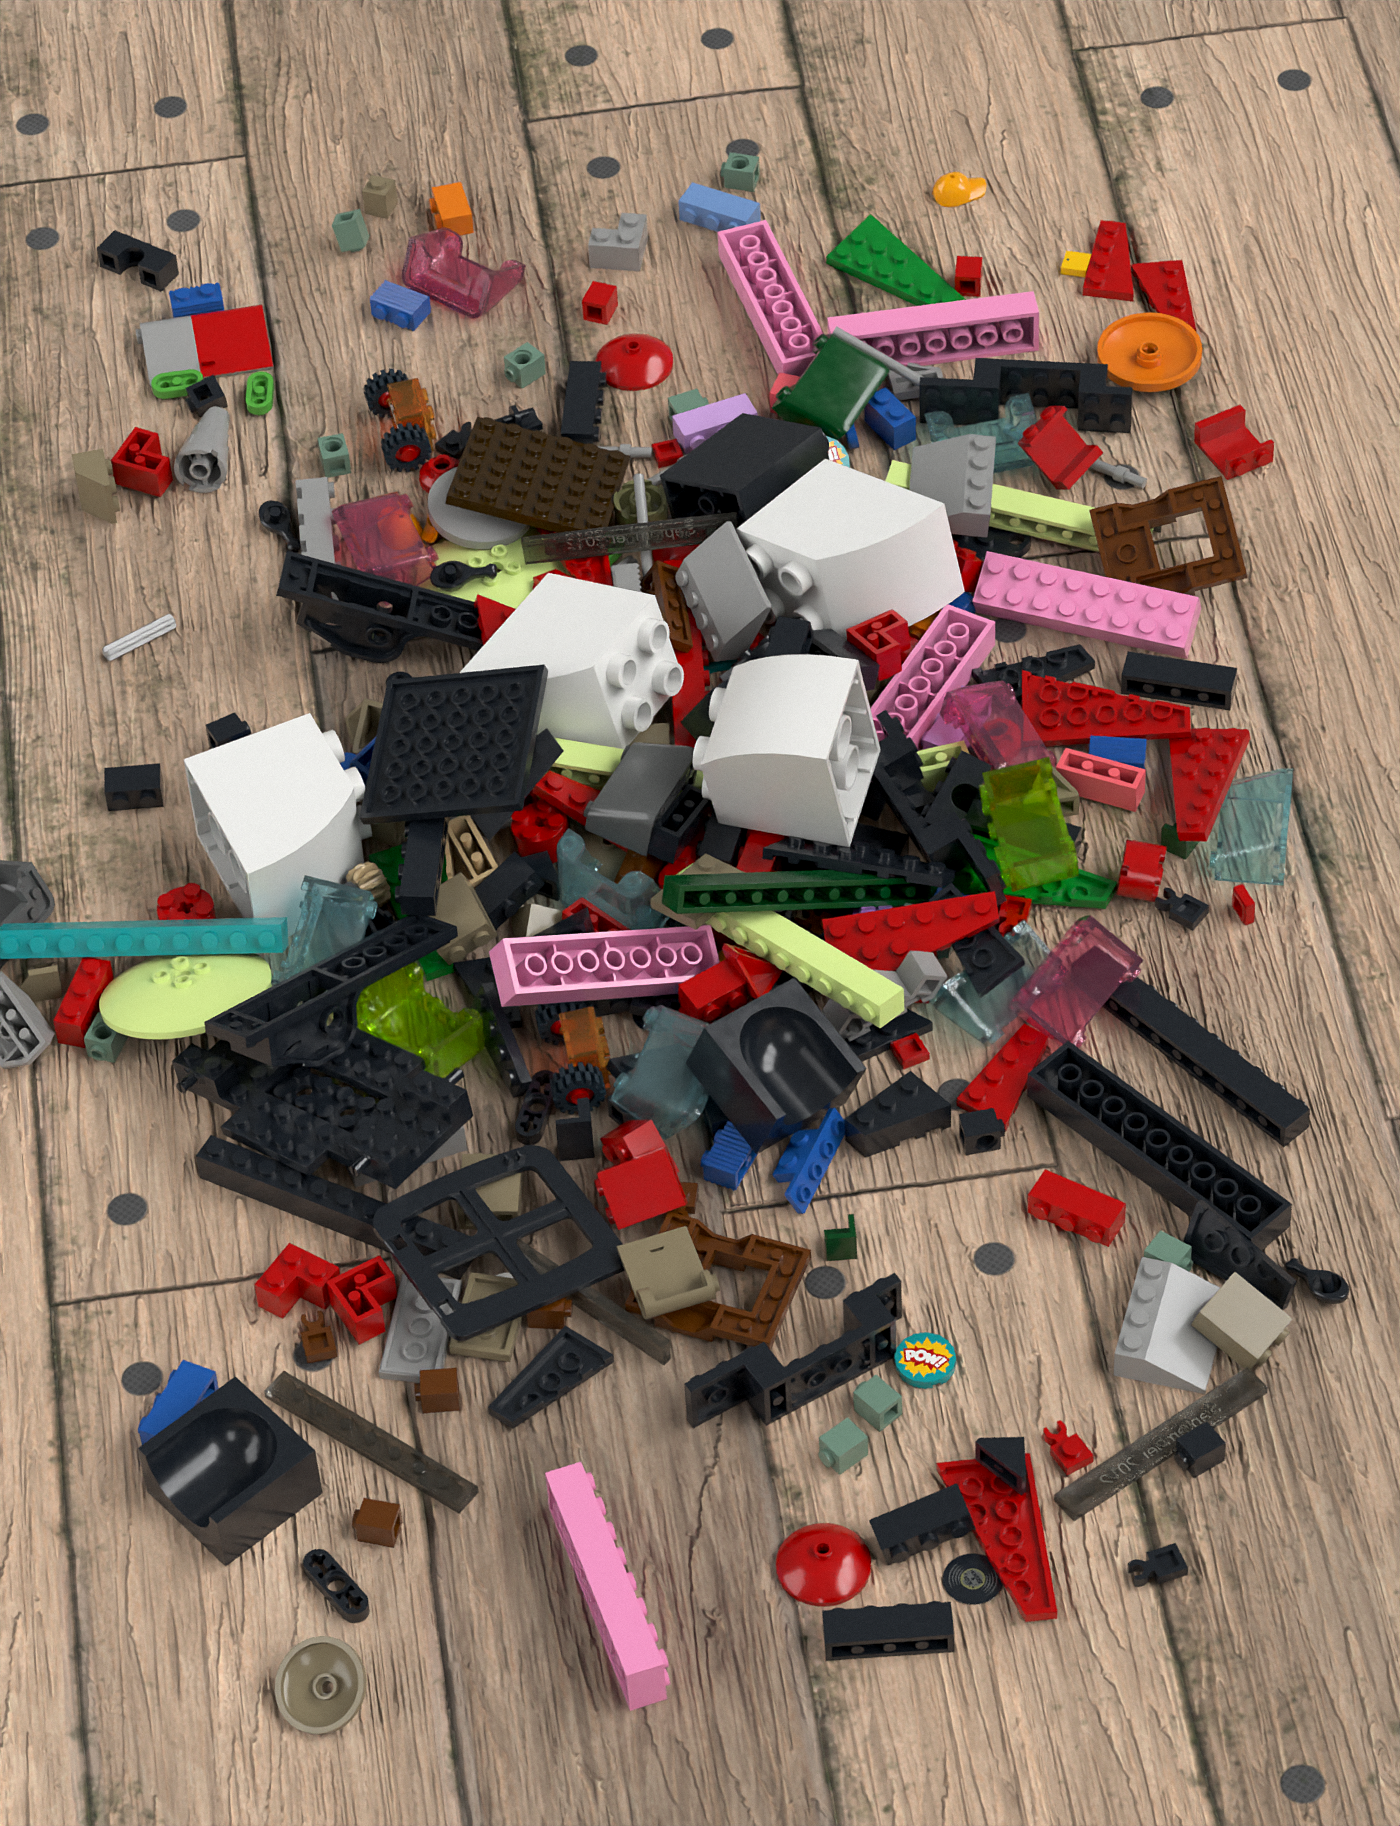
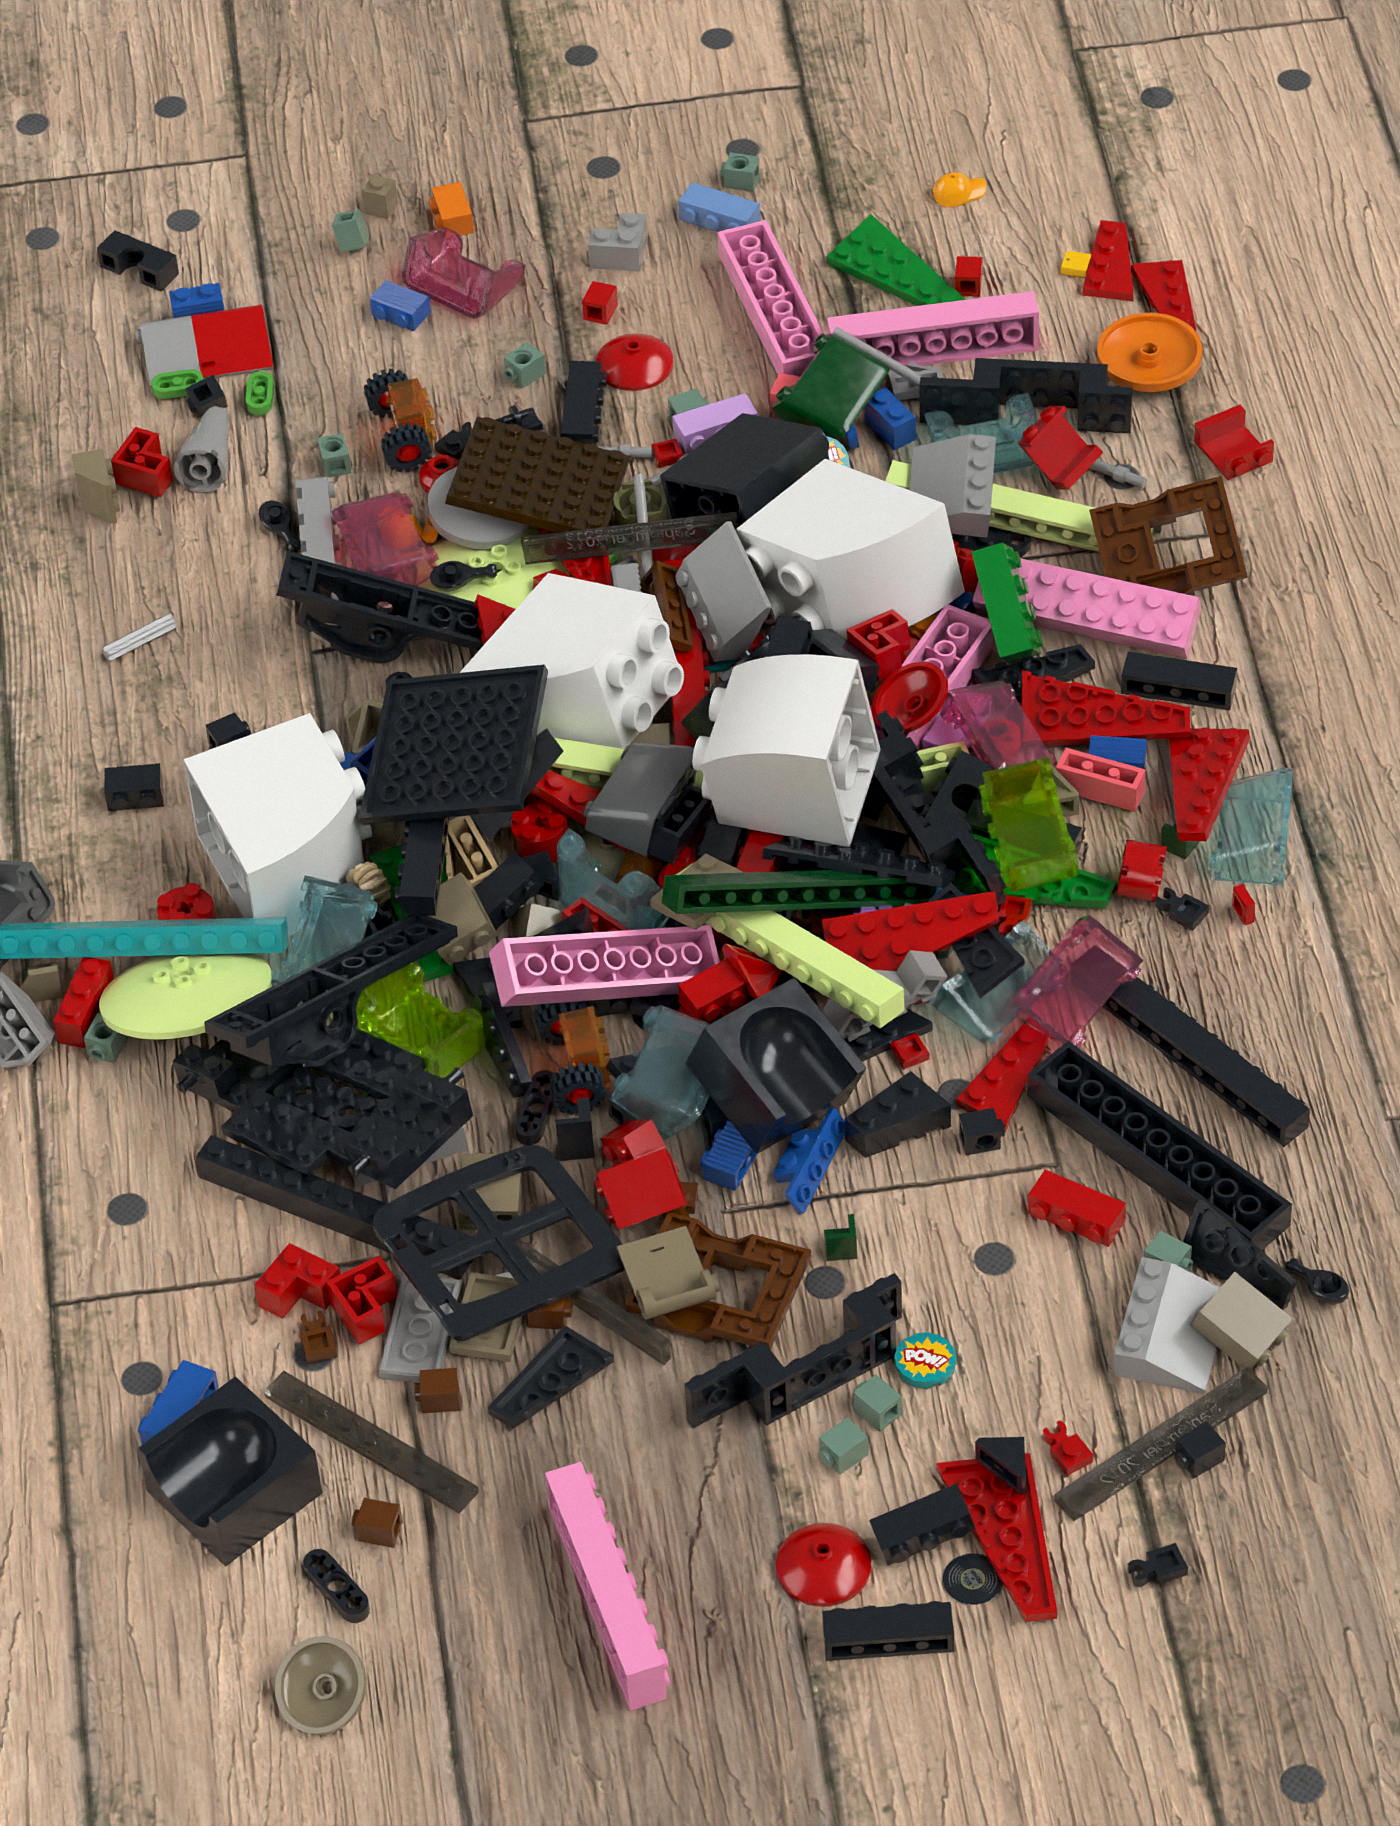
(912, 695): none -> red dish
(1007, 603): none -> green brick

